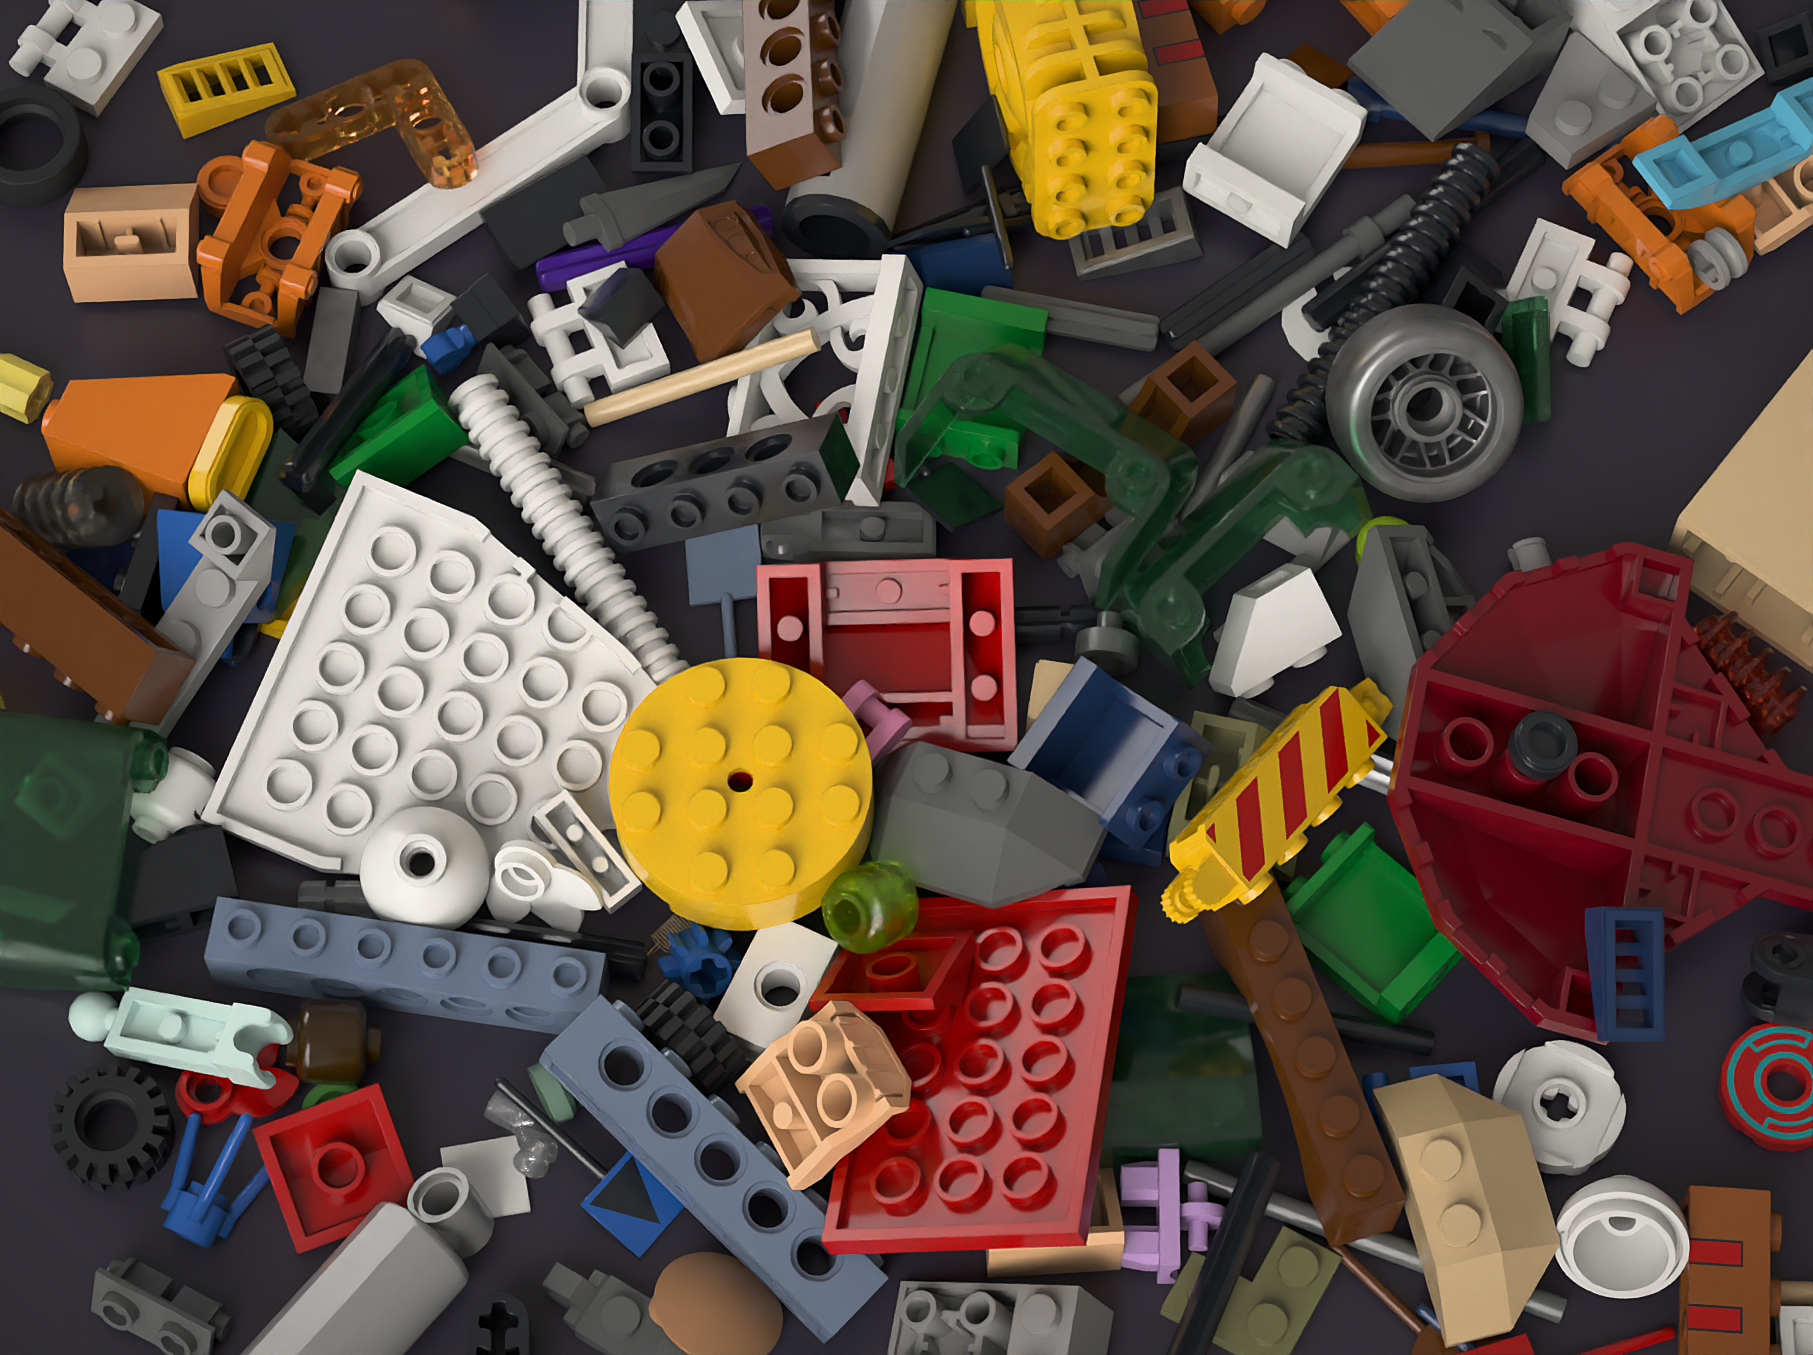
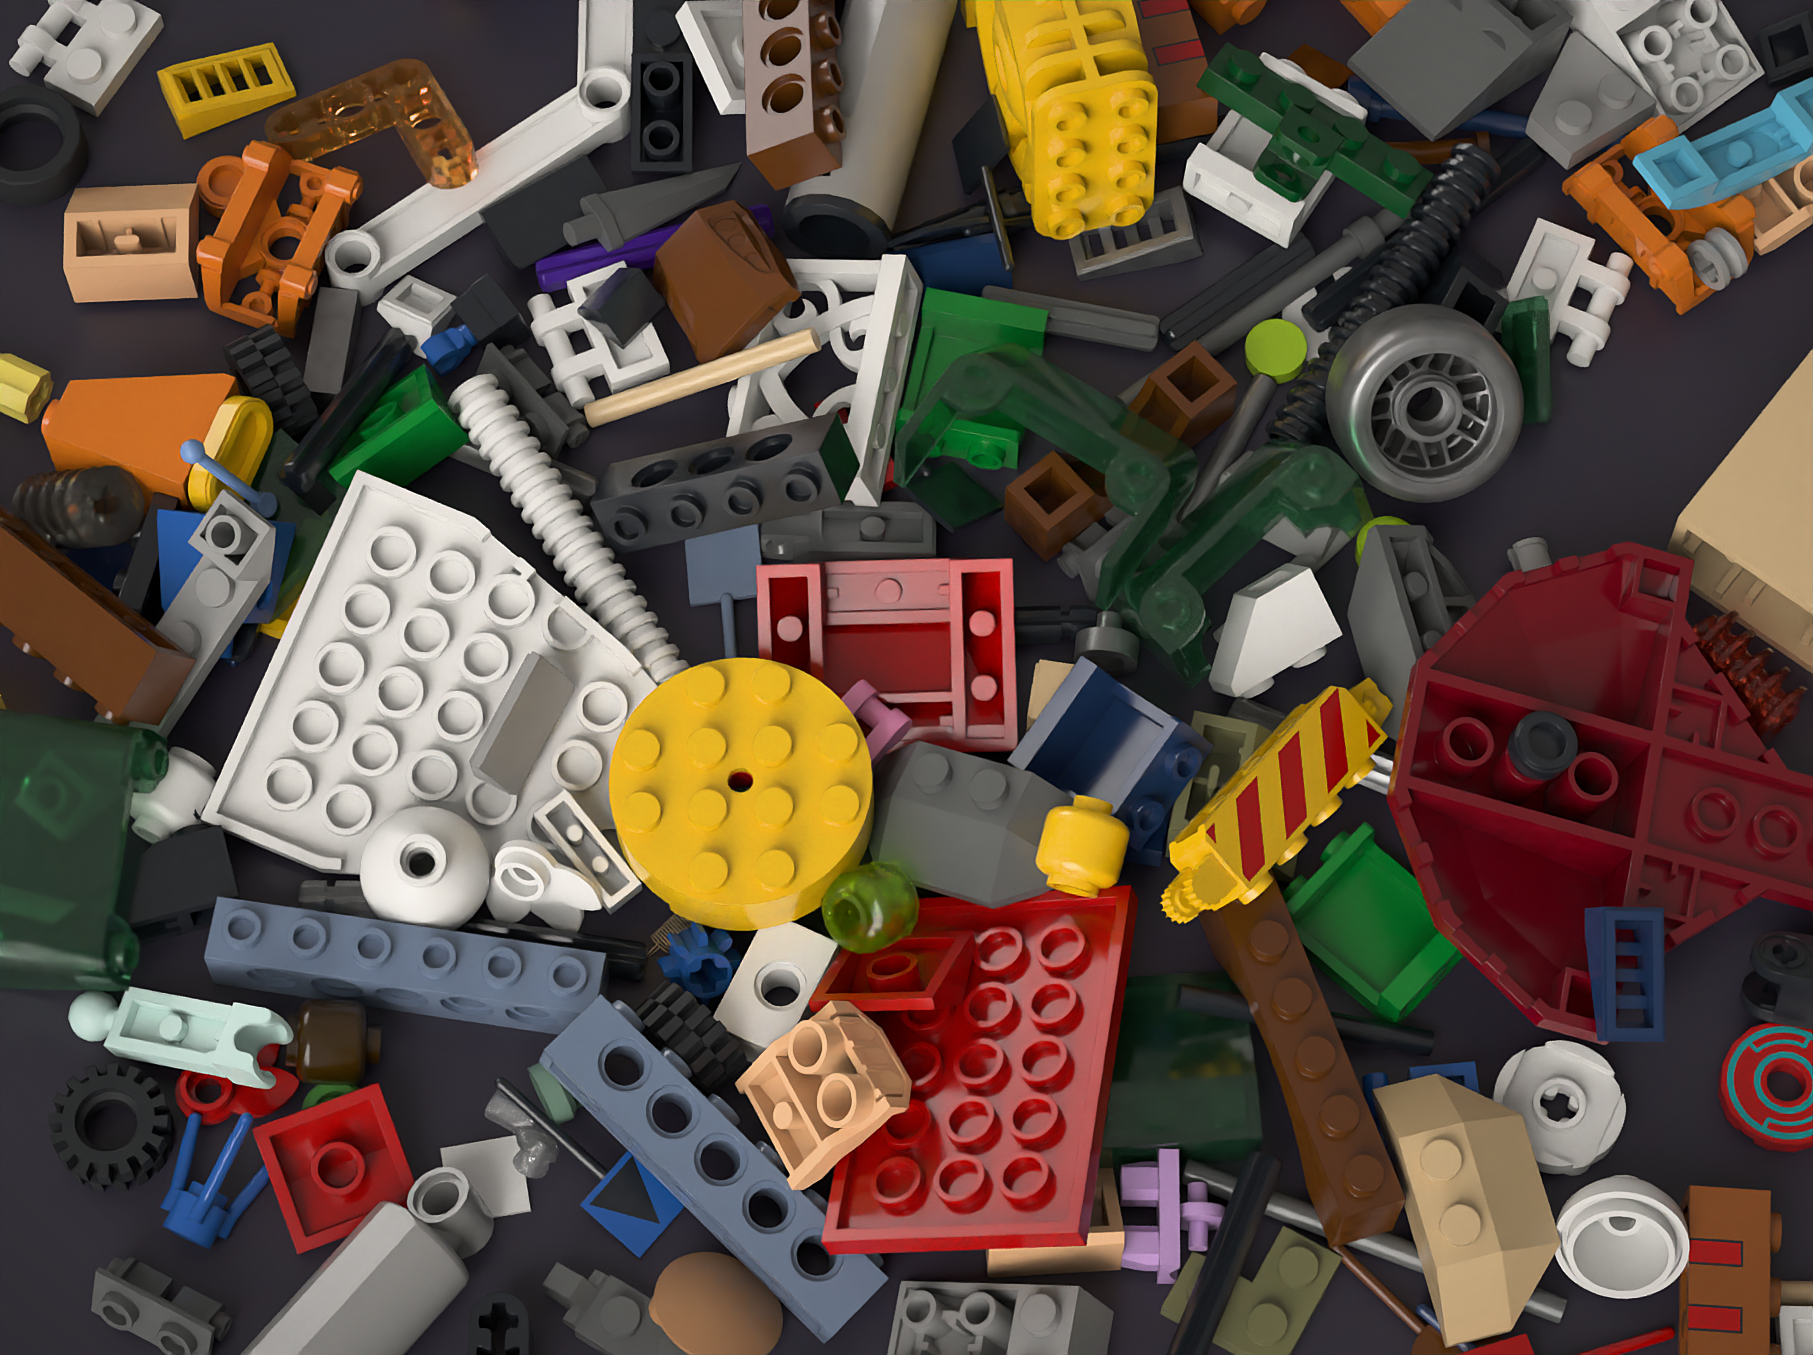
(263, 503): none -> medium blue hinge
(521, 724): none -> light grey slope
(1082, 847): none -> yellow head
(1276, 350): none -> lime tile
(1310, 136): none -> dark green plate

